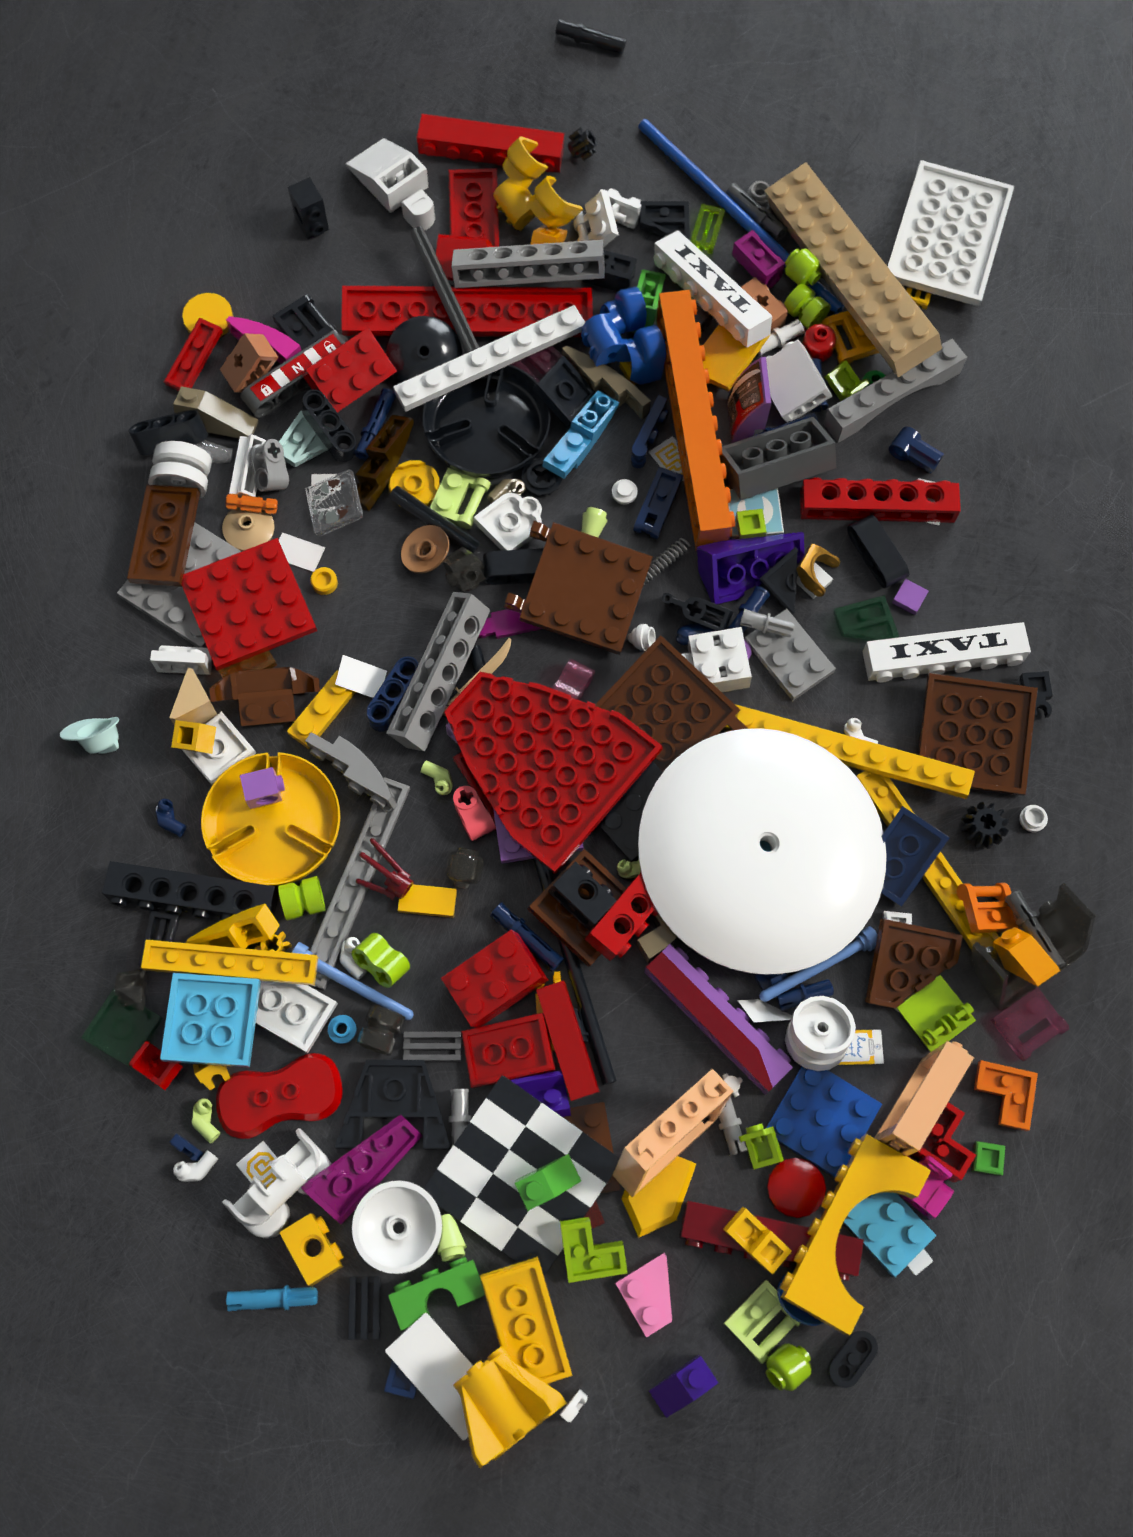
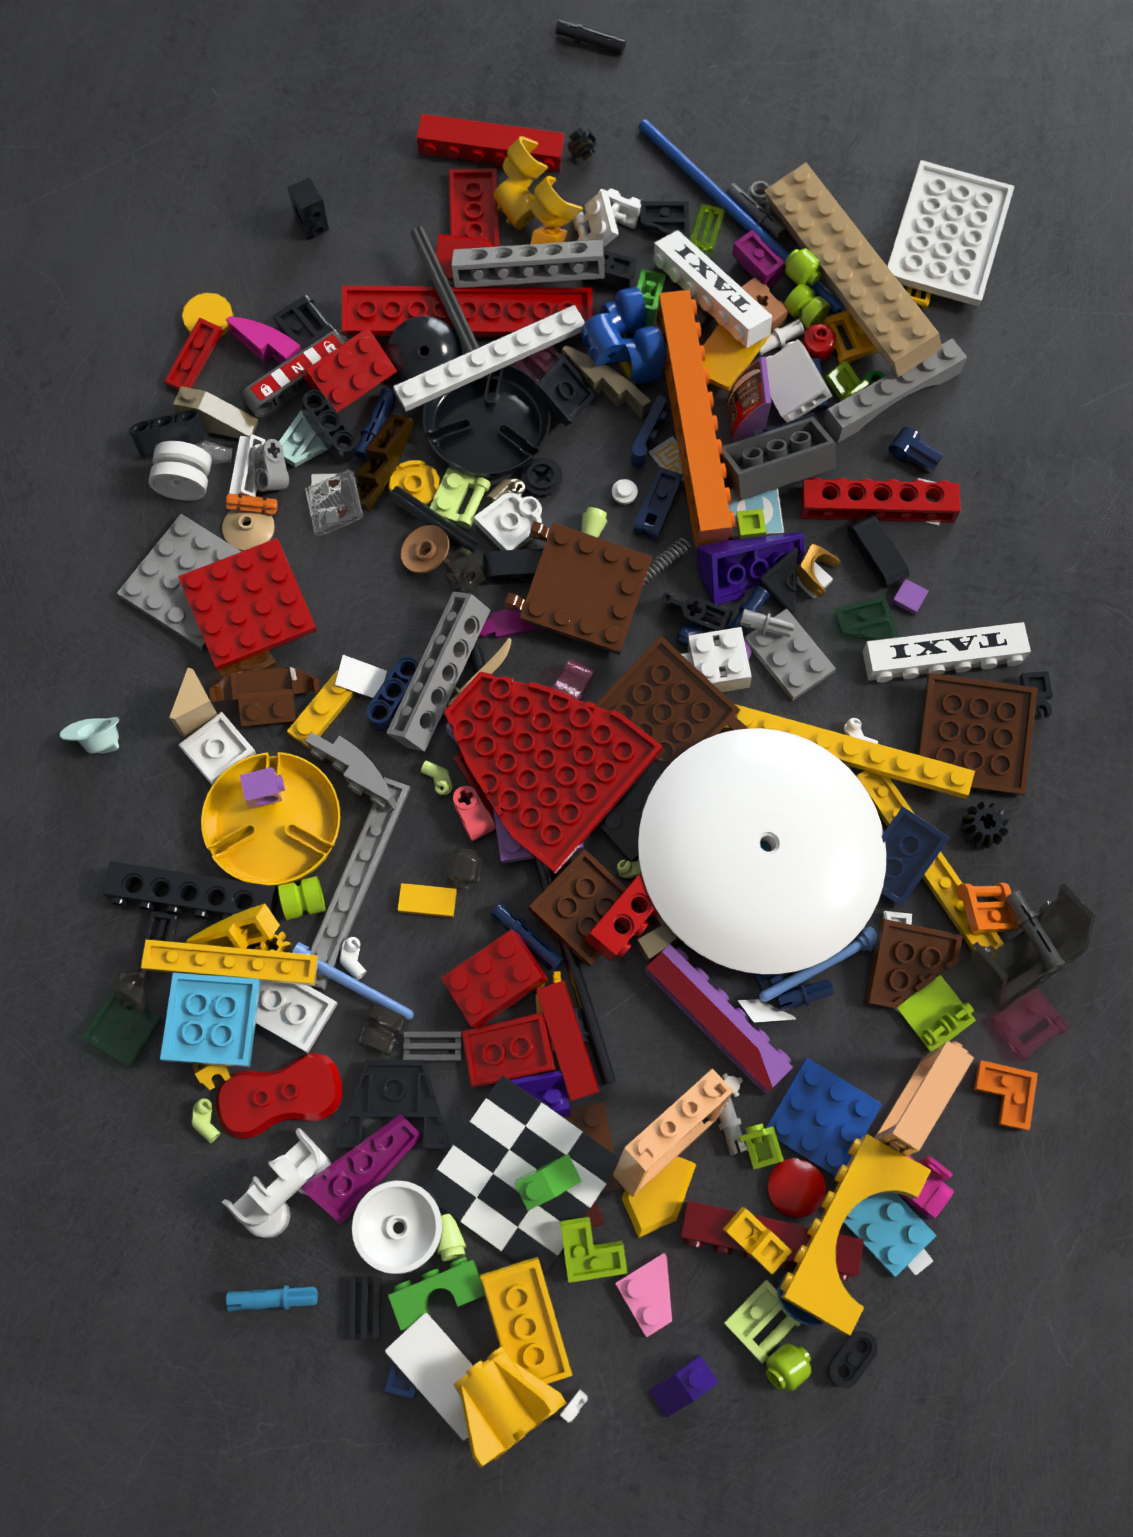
(149, 1064): red bracket -> none
(163, 535): reddish brown plate -> none
(166, 818): dark blue arm -> none
(178, 659): white bracket -> none
(186, 1147): dark blue tile -> none
(193, 736): yellow brick -> none
(195, 1171): white arm -> none
(248, 361): nougat brick -> none
(257, 1165): white sticker -> none
(297, 1238): yellow brick -> none
(301, 552): white sticker -> none
(324, 581): yellow tile -> none
(345, 1037): dark azure plate -> none
(380, 960): lime axle -> none
(389, 173): white slope -> none
(397, 882): dark red plant -> none
(418, 210): white piece -> none
(459, 1112): light grey pin -> none
(566, 893): black brick -> none
(582, 435): dark azure slope -> none
(642, 637): white plate -> none
(820, 1033): white wheel -> none
(865, 1048): white sticker -> none
(943, 1148): red brick -> none
(988, 1158): bright green tile -> none
(1024, 956): light orange slope -> none
(1033, 818): white plate -> none

